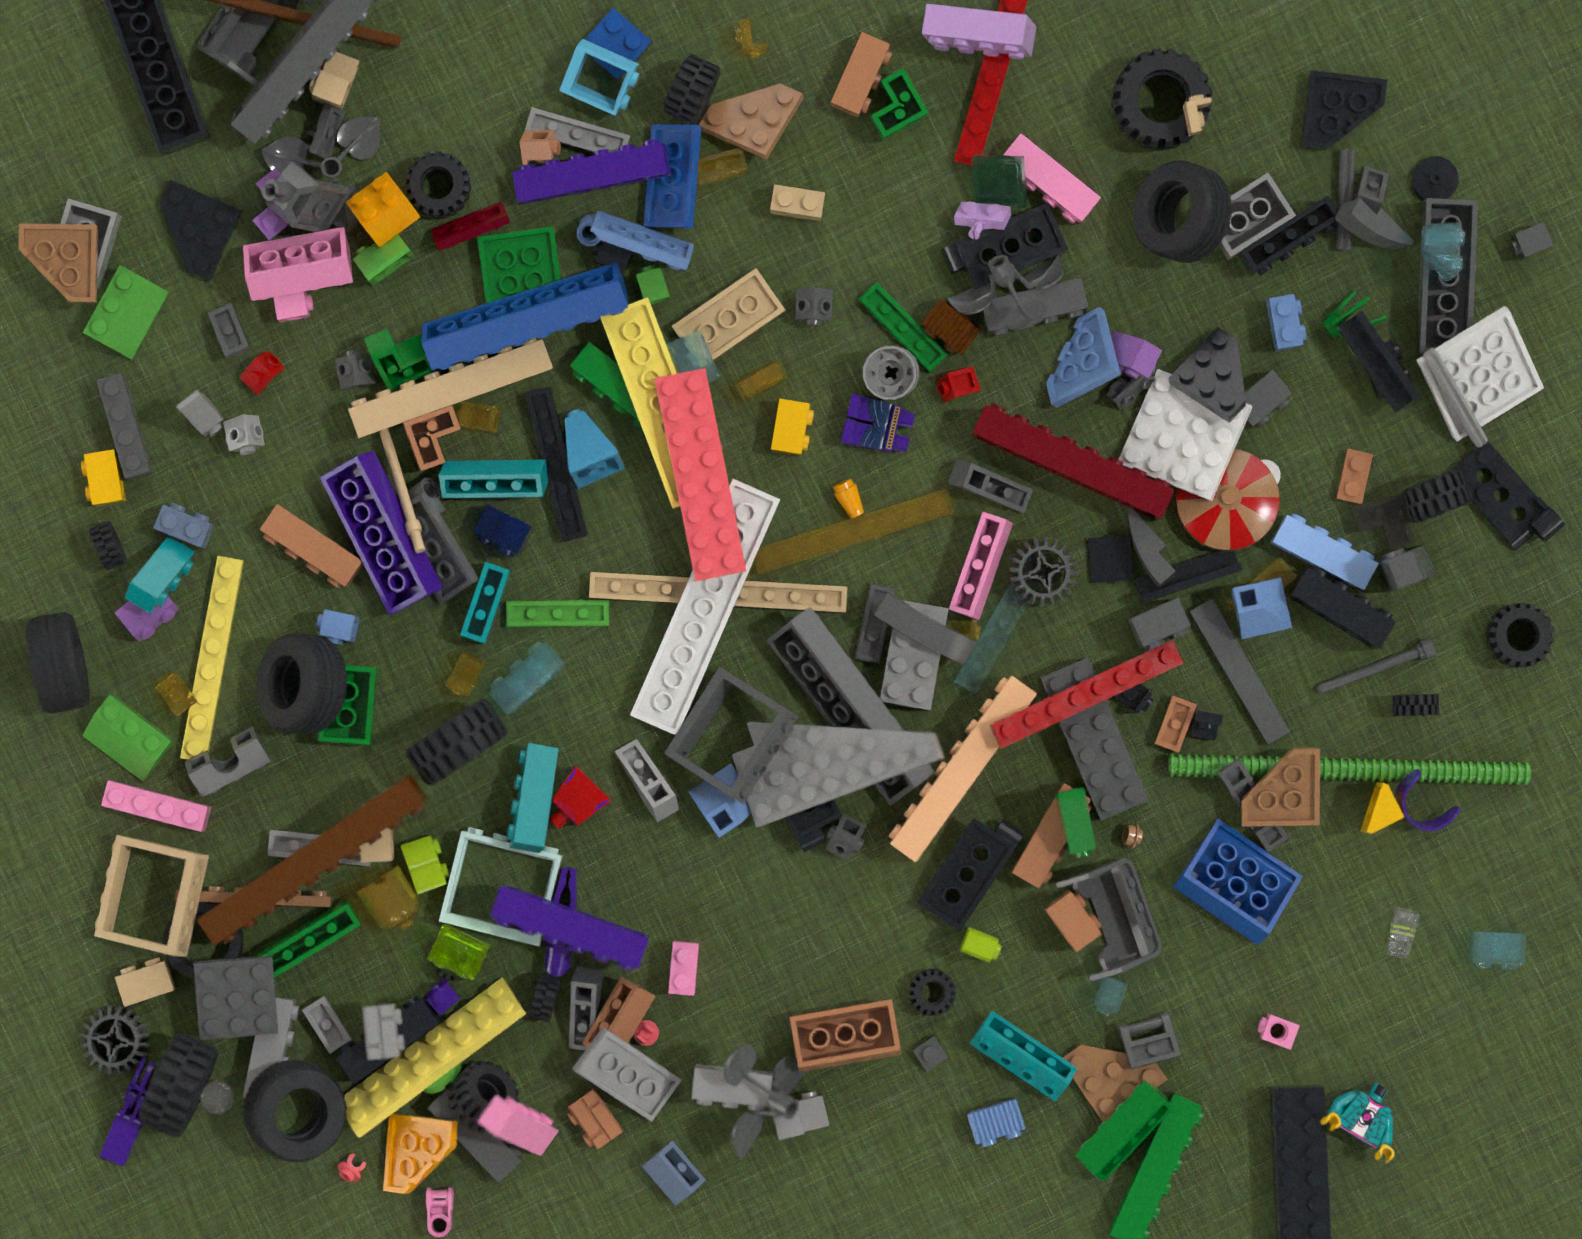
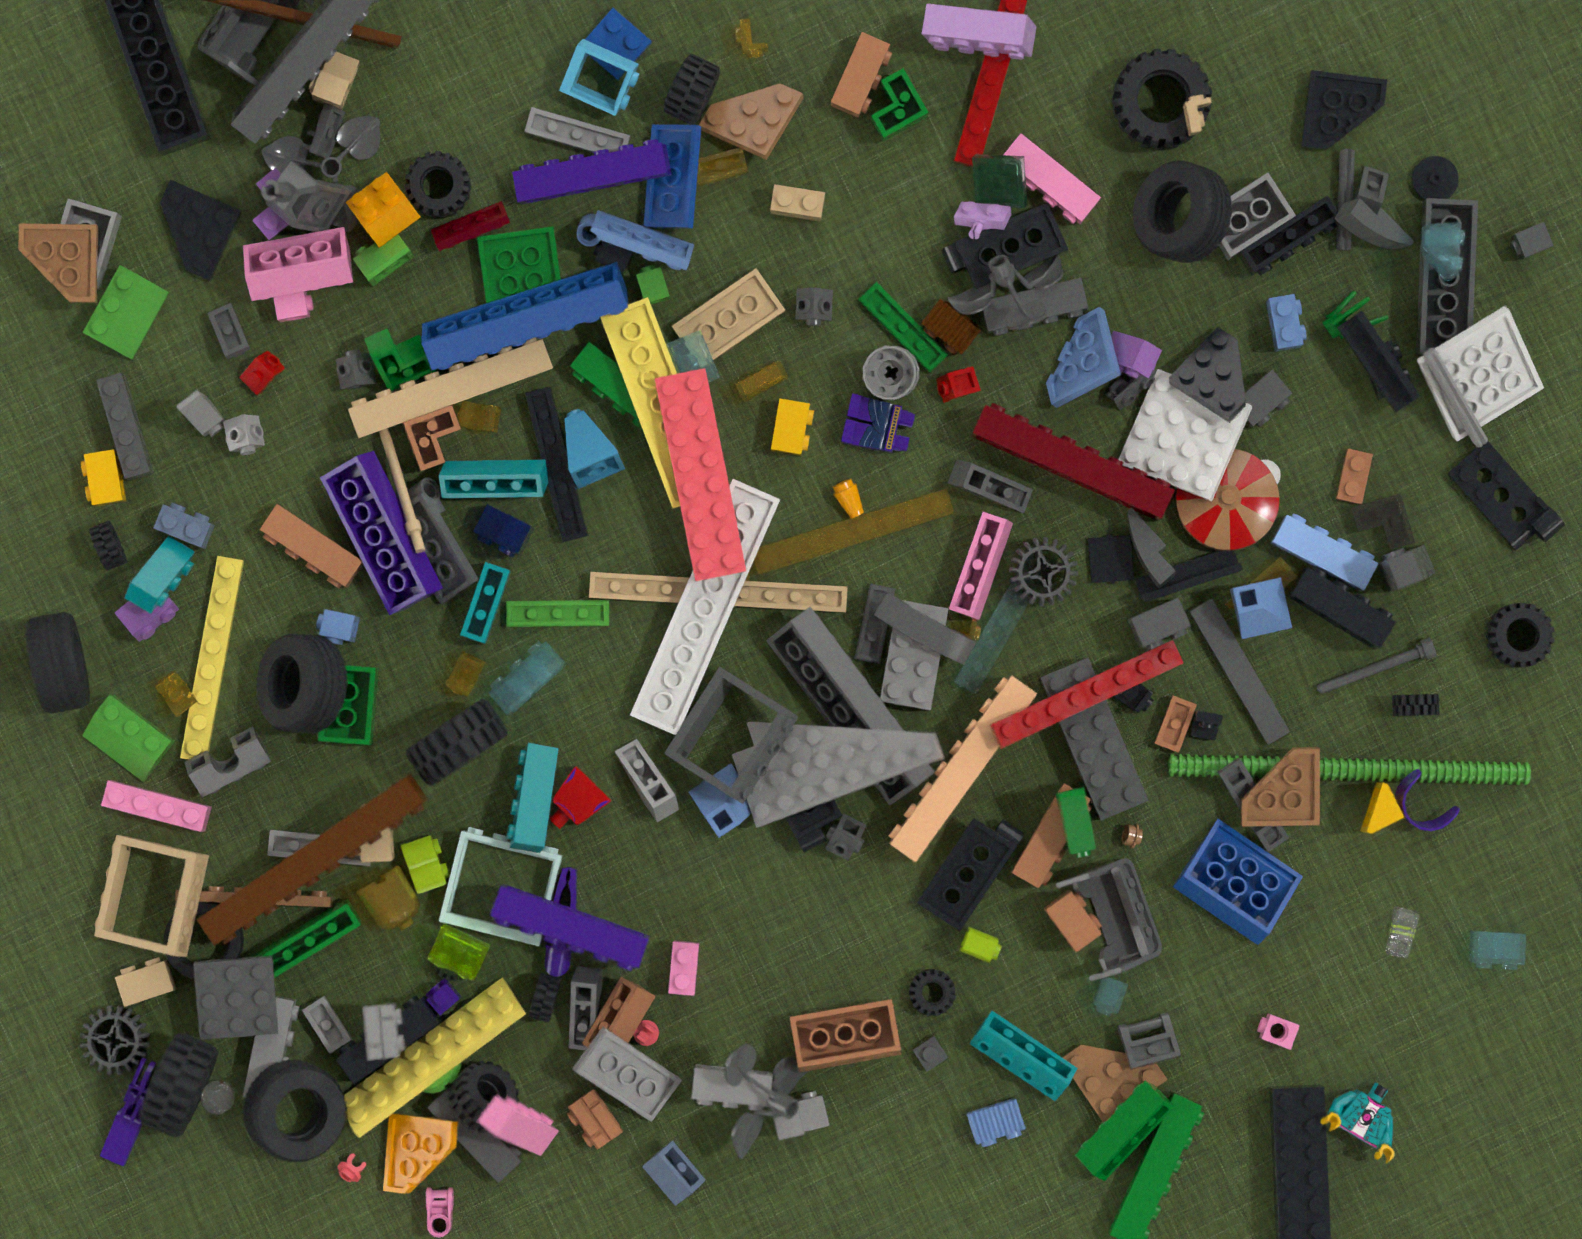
(539, 145): nougat brick -> none
(1436, 496): black tyre -> none

